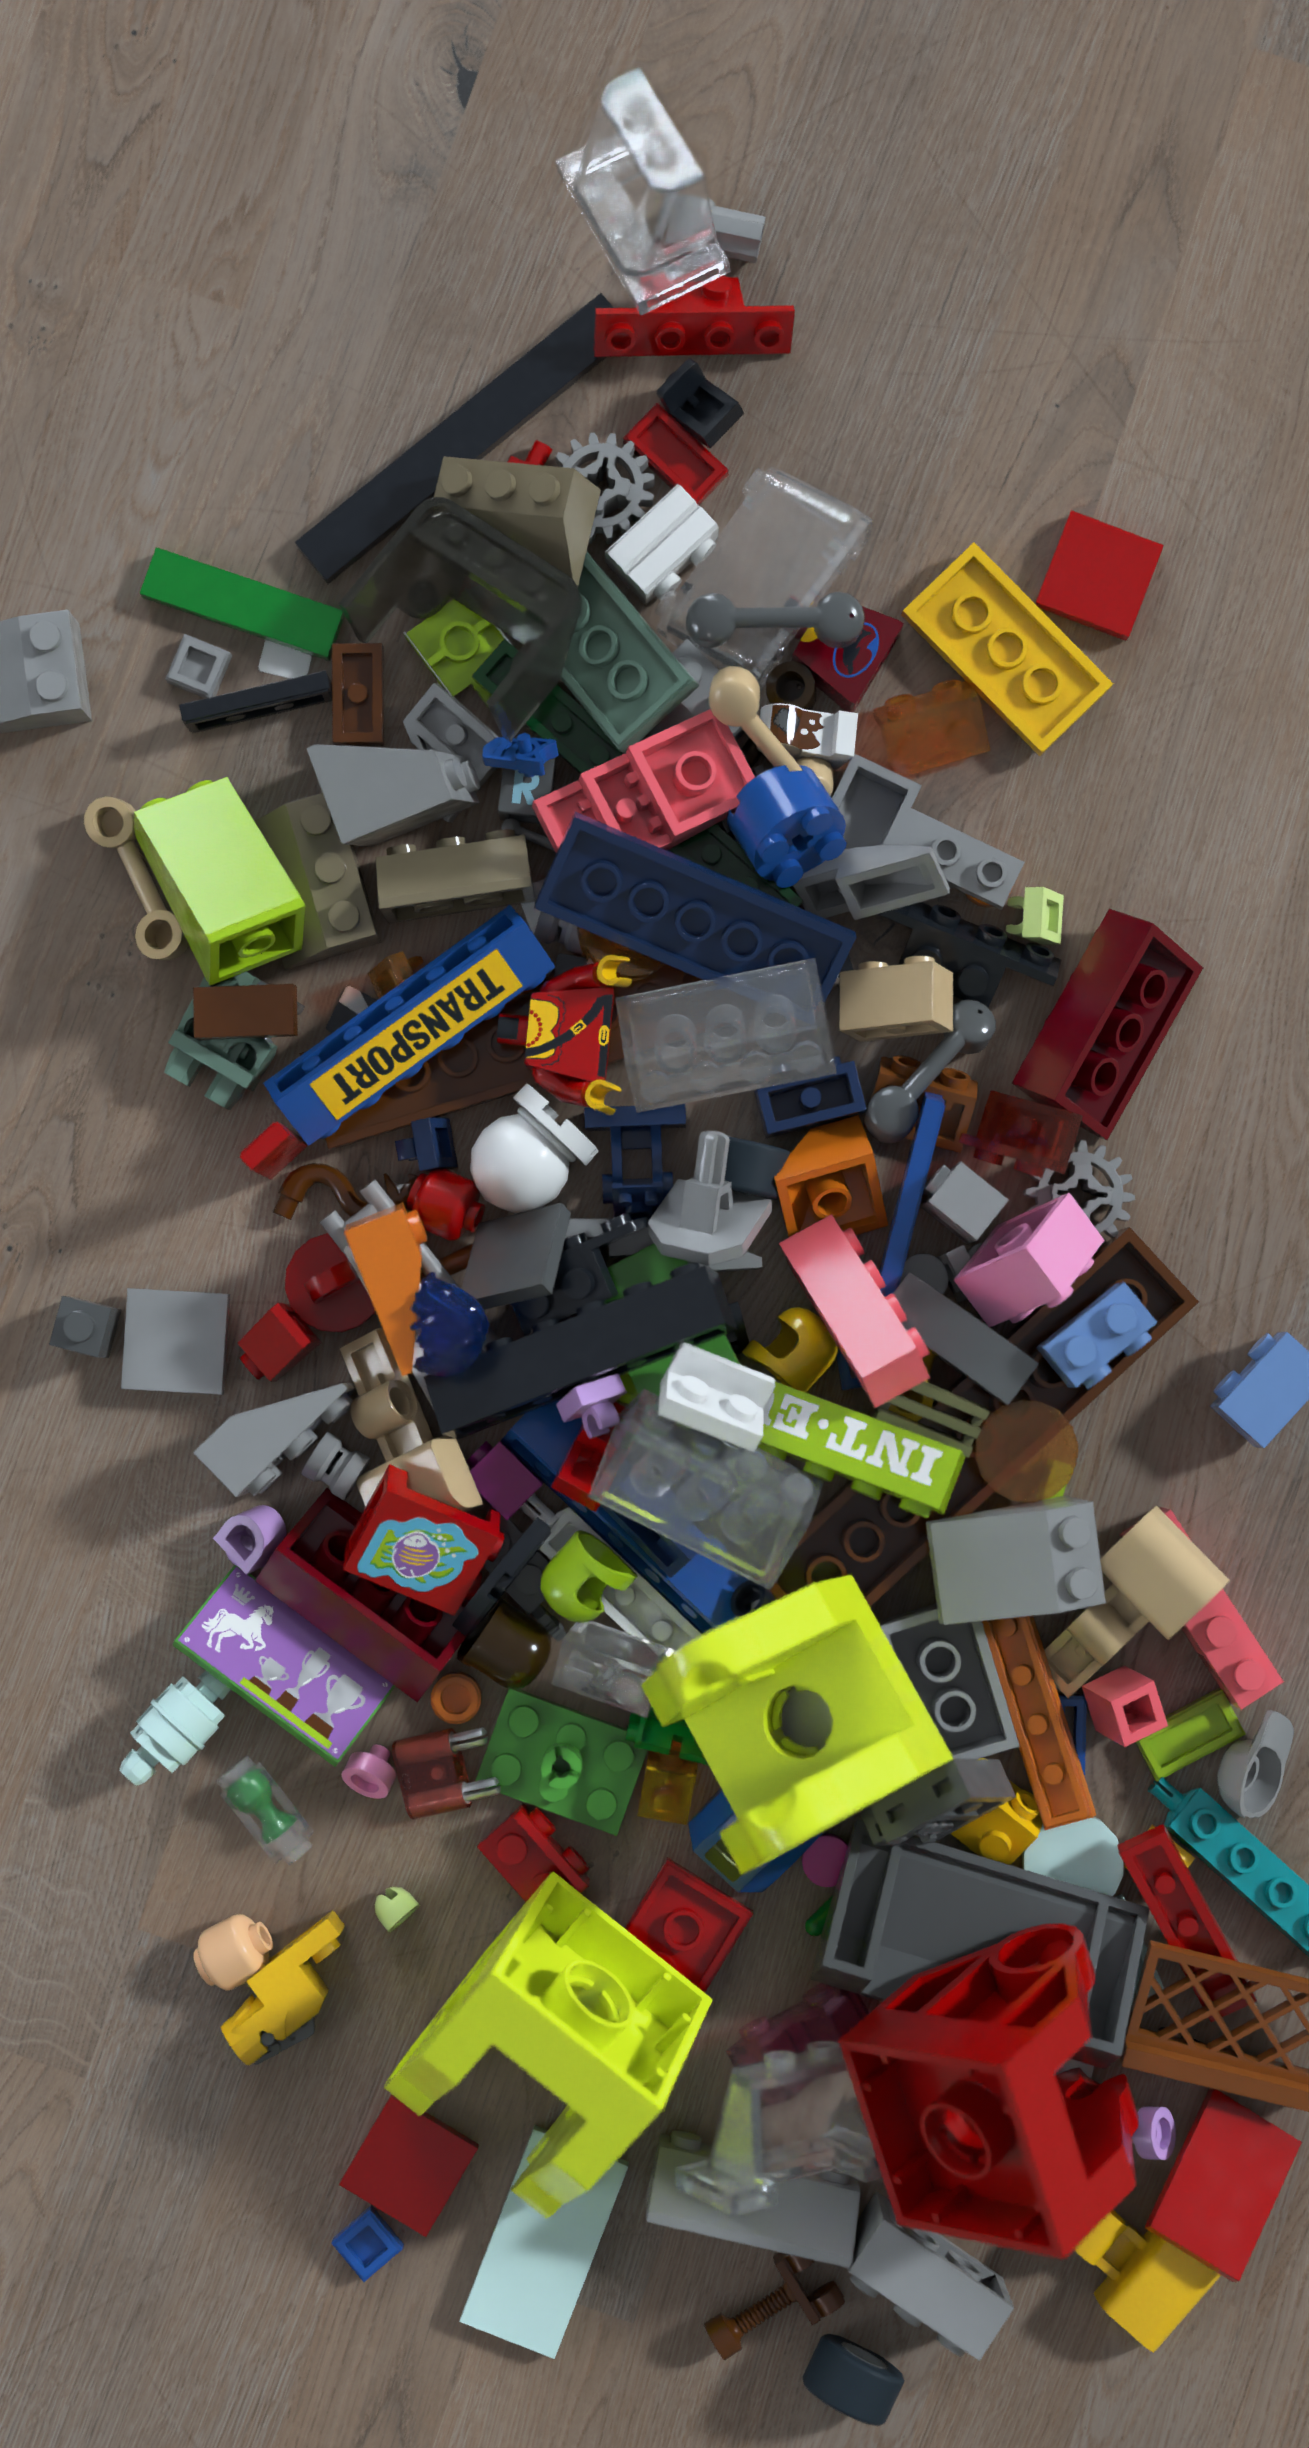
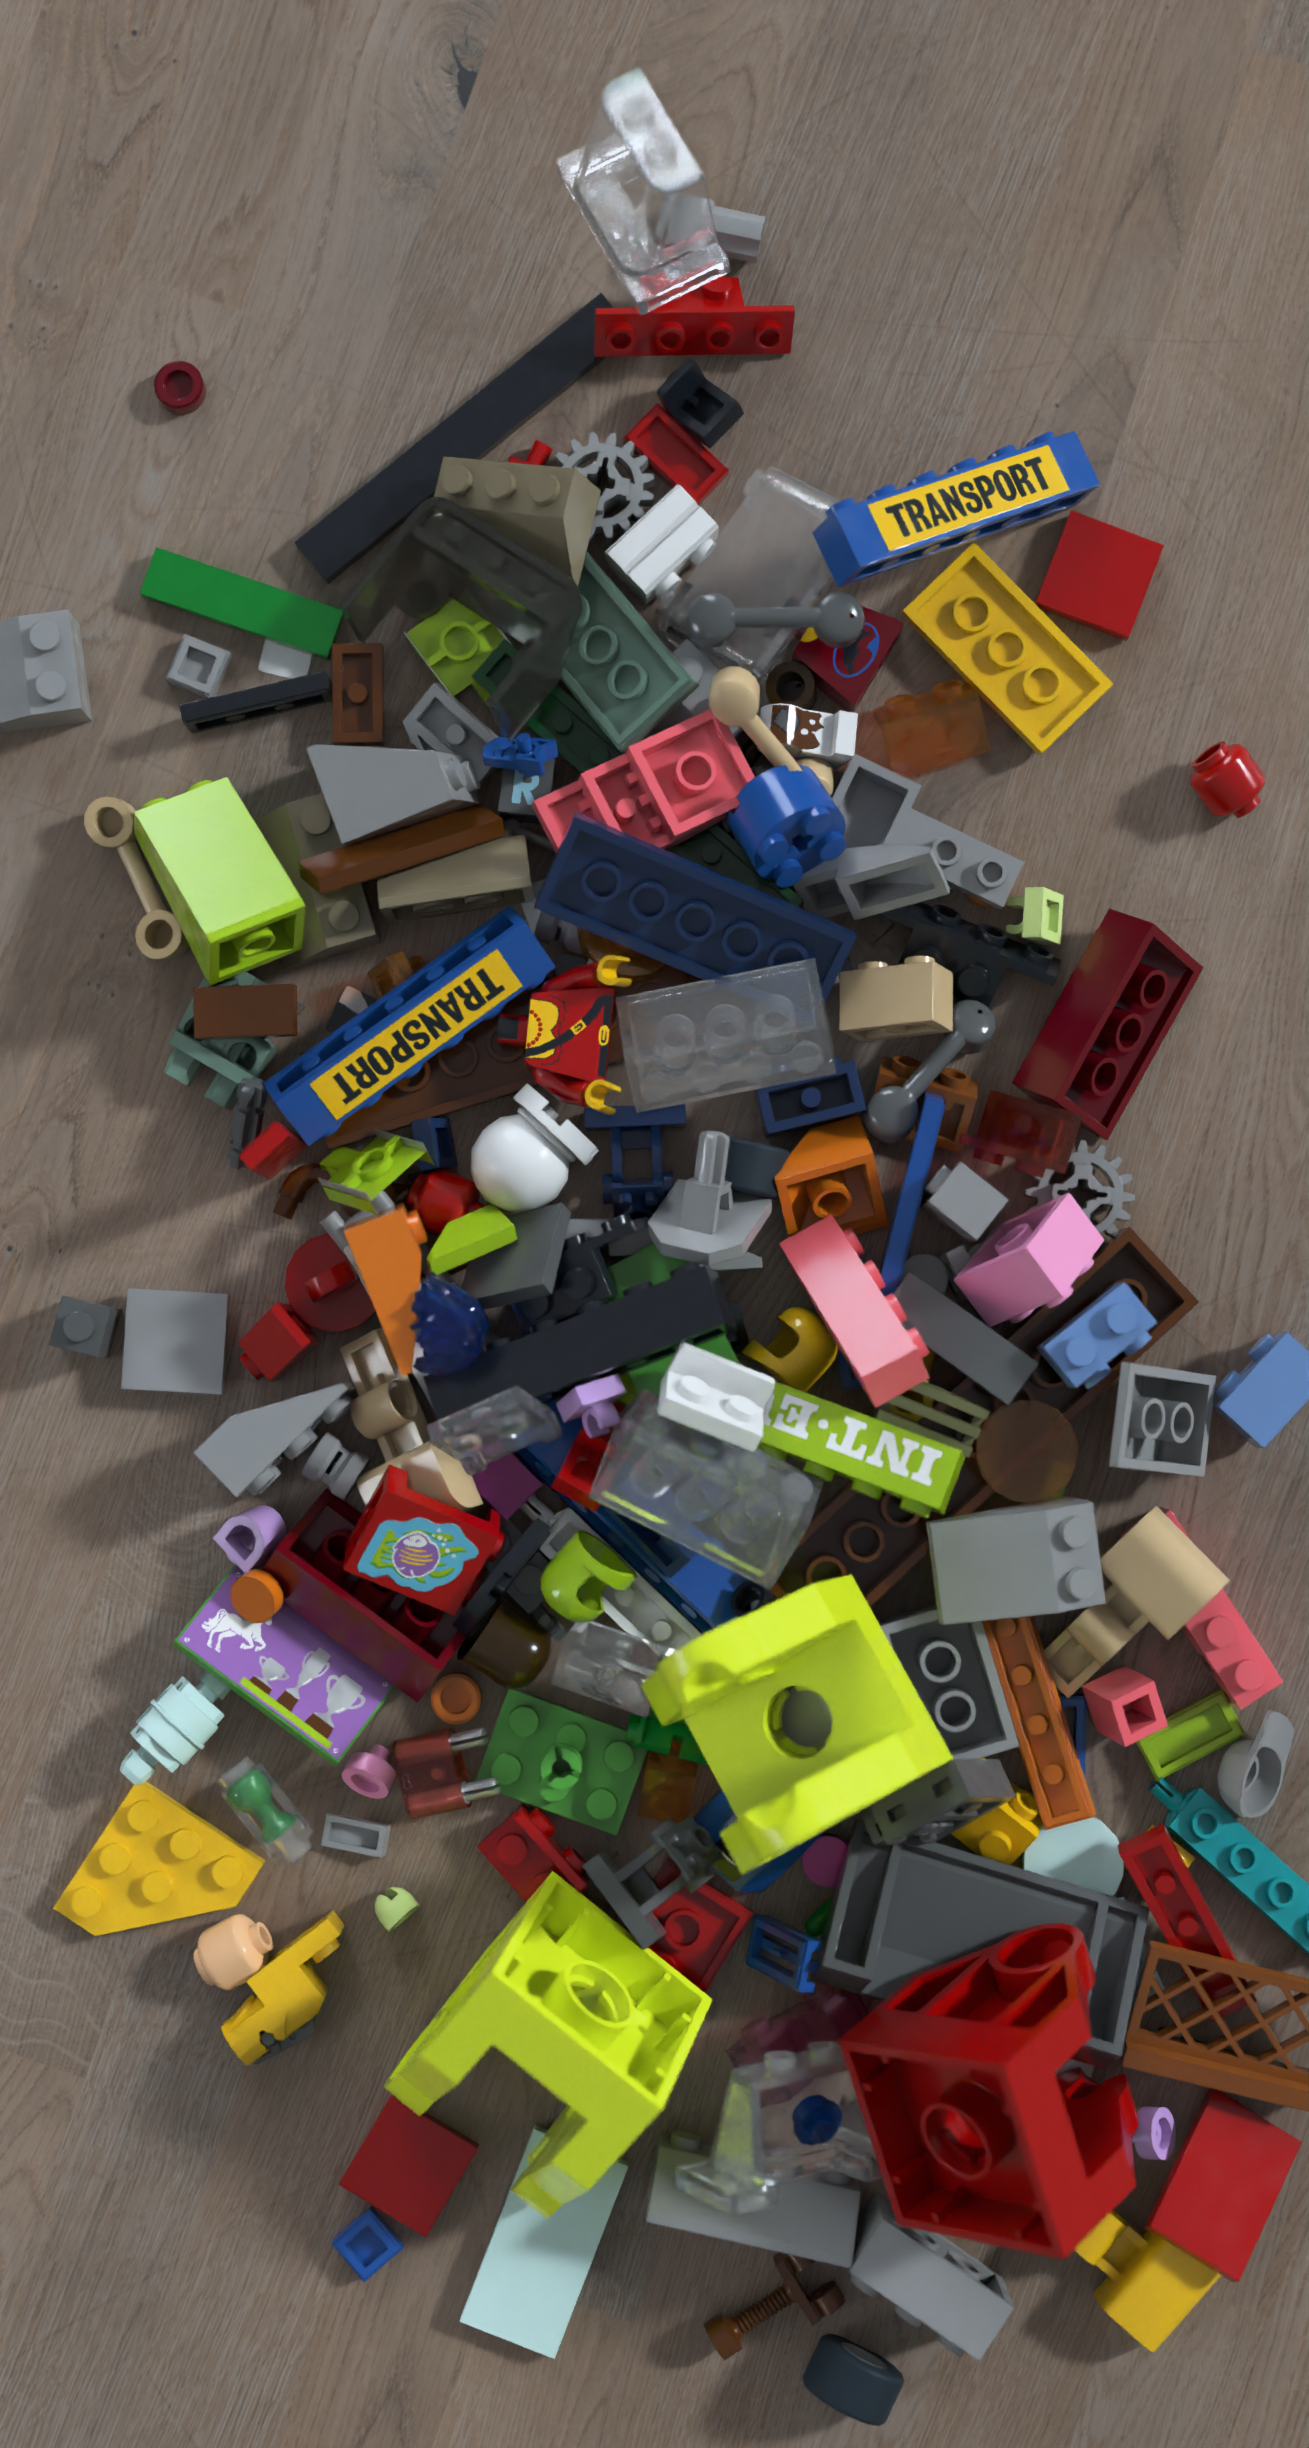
(156, 1867): none -> yellow plate
(180, 387): none -> dark red tile
(247, 1118): none -> dark grey axle
(256, 1596): none -> orange tile
(356, 1835): none -> light grey piece
(363, 1175): none -> lime piece
(401, 849): none -> reddish brown tile
(470, 1238): none -> lime tile
(494, 1429): none -> clear plate
(634, 1891): none -> dark grey tile
(801, 1959): none -> blue tile
(816, 2120): none -> clear blue plate
(954, 507): none -> brick
(1162, 1420): none -> light grey slope
(1227, 780): none -> red head

